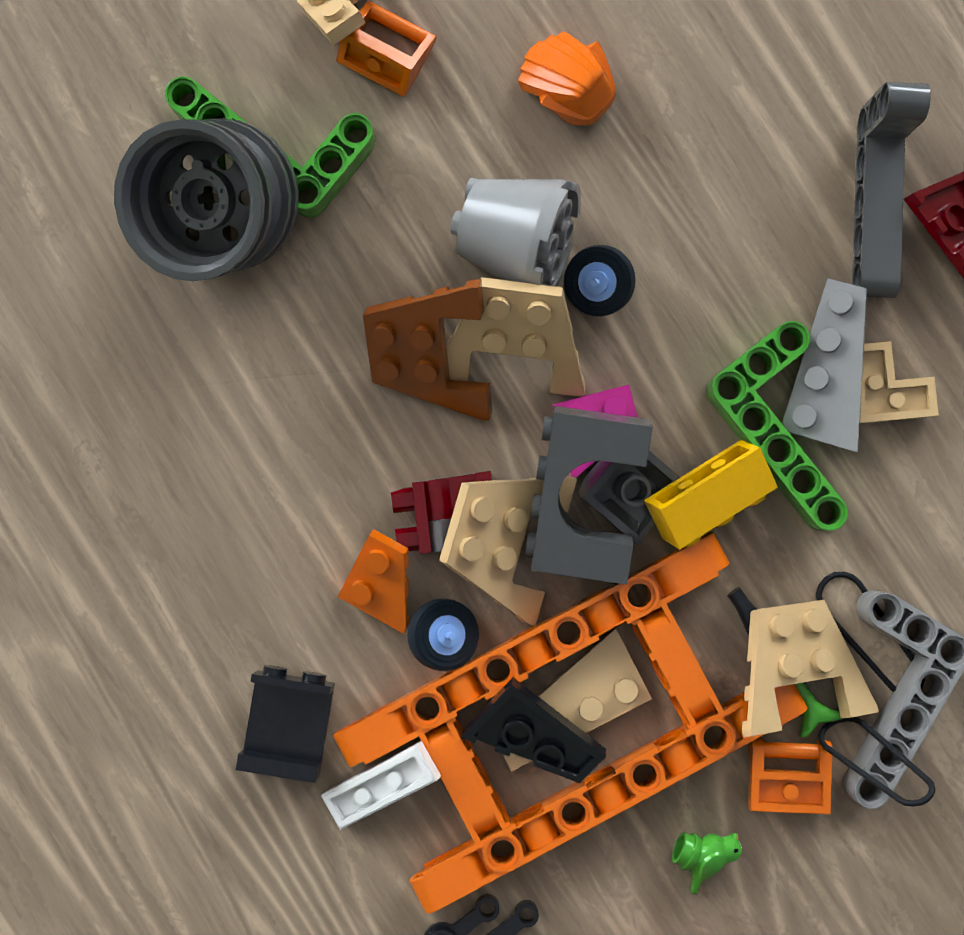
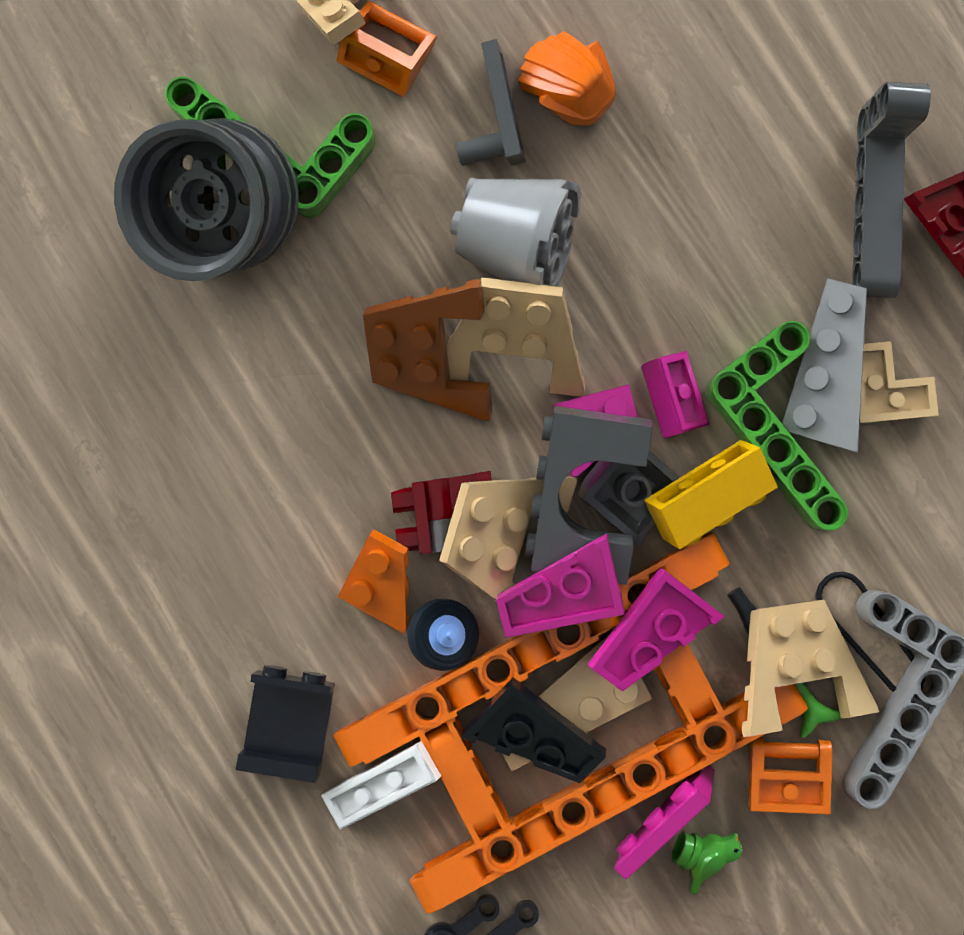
(508, 140): none -> dark grey piece
(564, 593): none -> dark pink wing
(599, 280): black wheel -> none
(652, 628): none -> dark pink wing
(665, 821): none -> dark pink wing
(675, 394): none -> dark pink slope
(912, 803): black piece -> none

